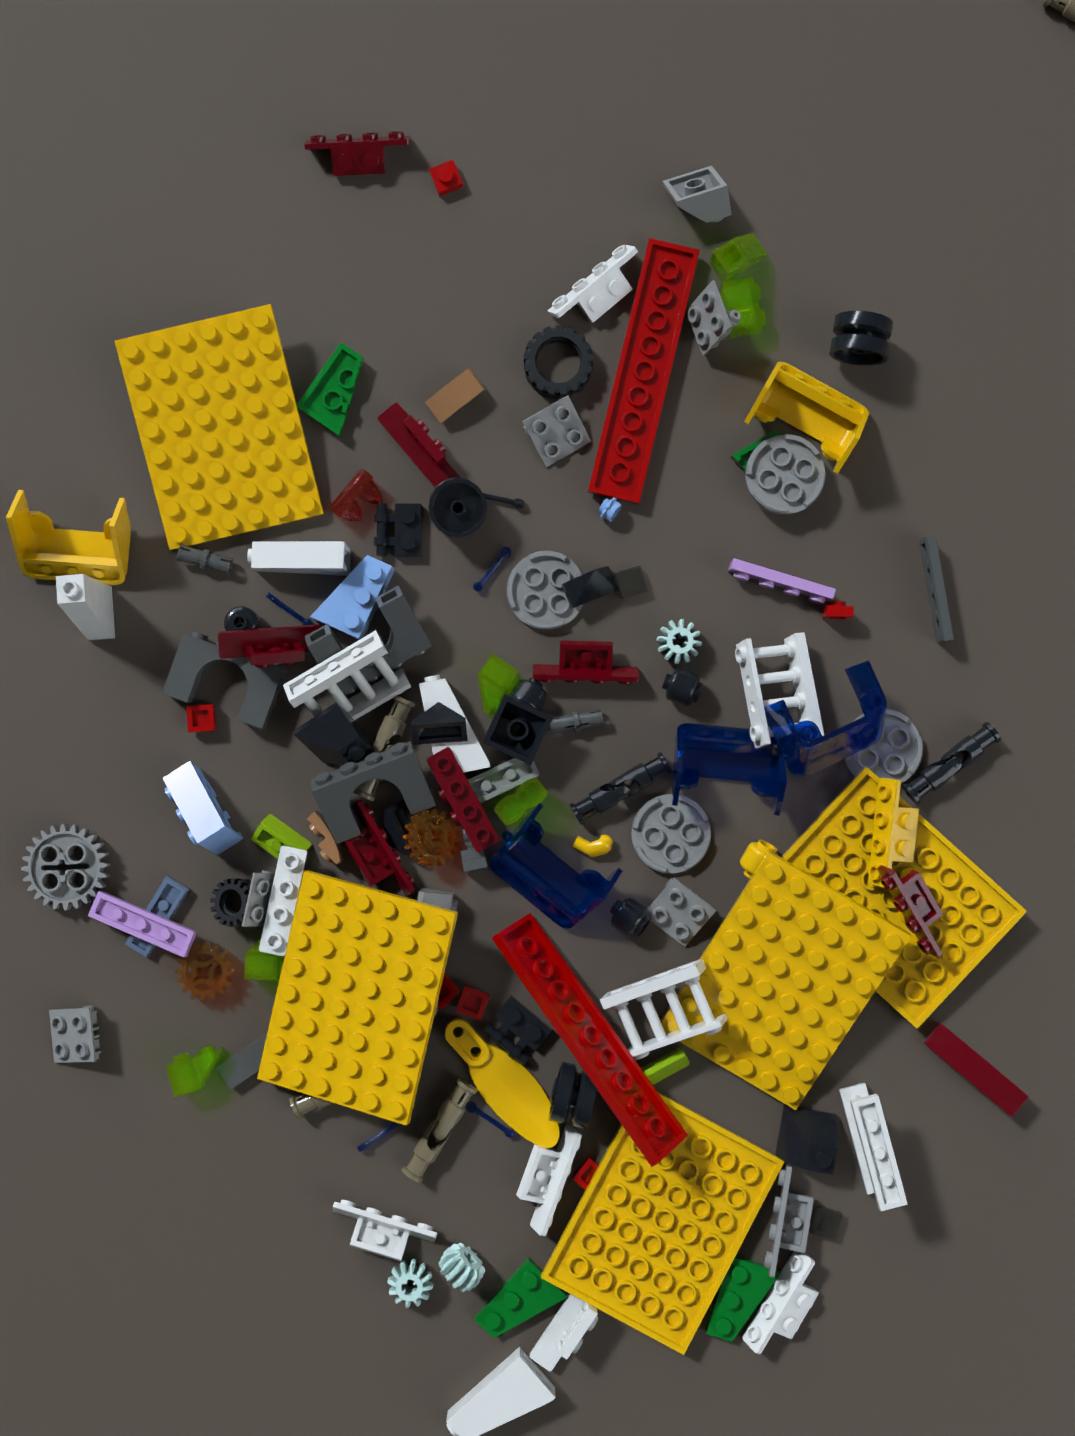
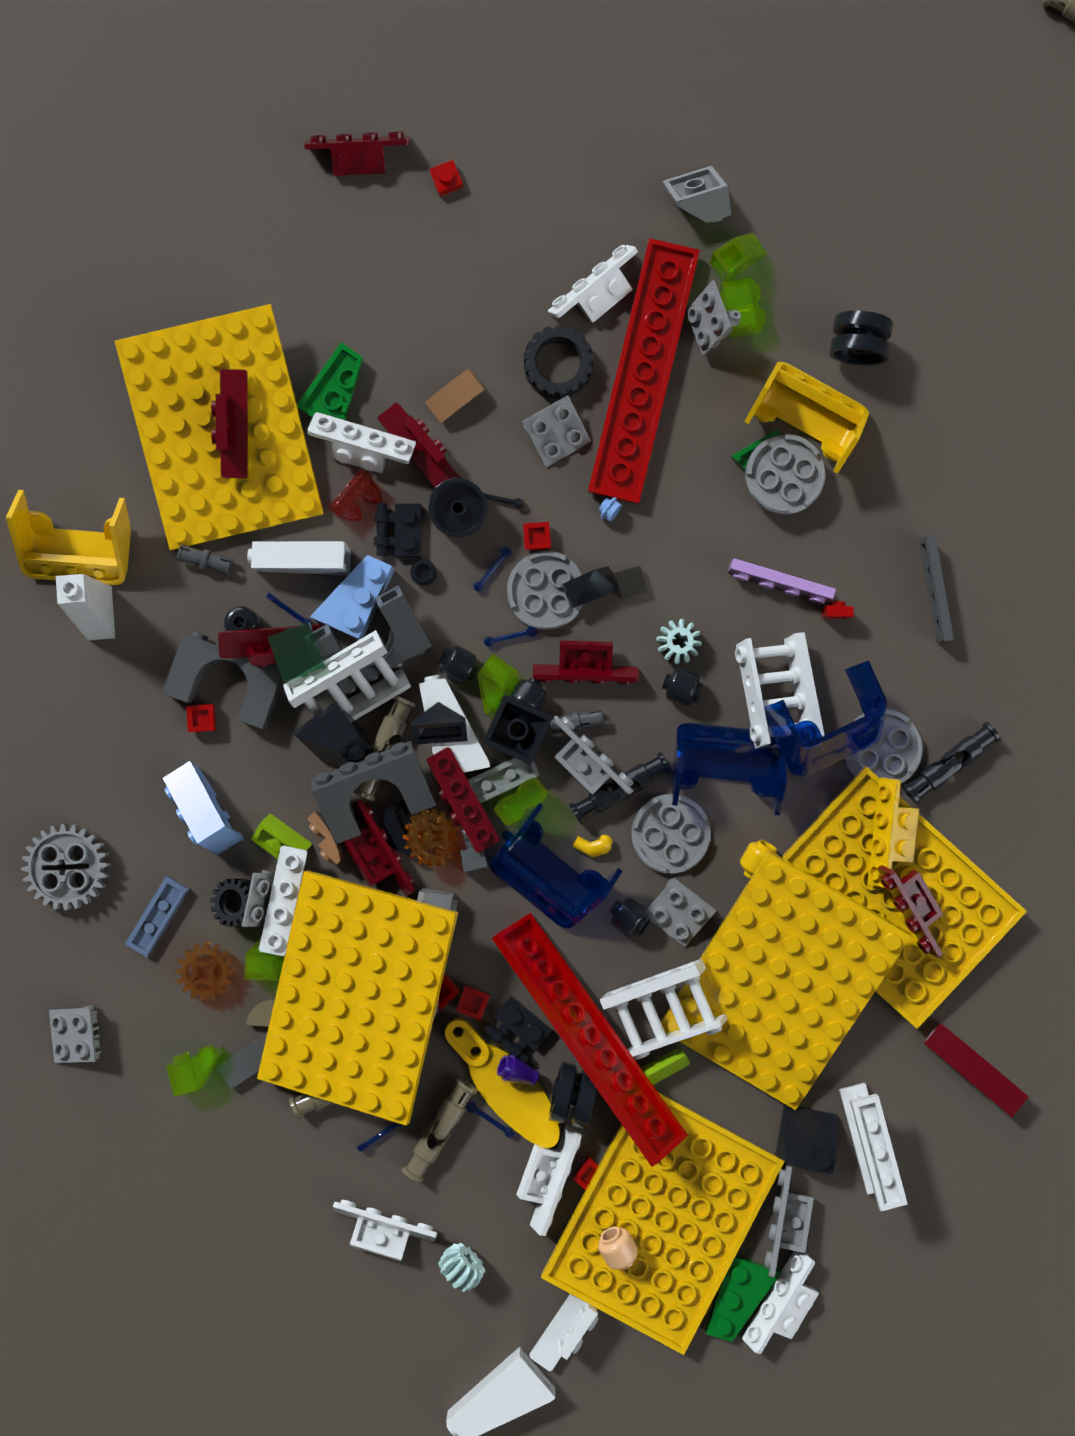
(142, 923): lavender plate -> none
(232, 423): none -> dark red bracket
(261, 1014): none -> dark tan tile
(296, 652): none -> clear green piece
(360, 444): none -> white bracket
(420, 1285): light aqua gear -> none
(423, 572): none -> black plate
(458, 664): none -> black head
(514, 1070): none -> dark purple cone
(518, 1300): green wing -> none
(531, 631): none -> clear blue hinge
(537, 536): none -> red plate
(585, 763): none -> light grey bracket
(617, 1248): none -> light nougat head
(825, 1222): clear smoke tile -> none

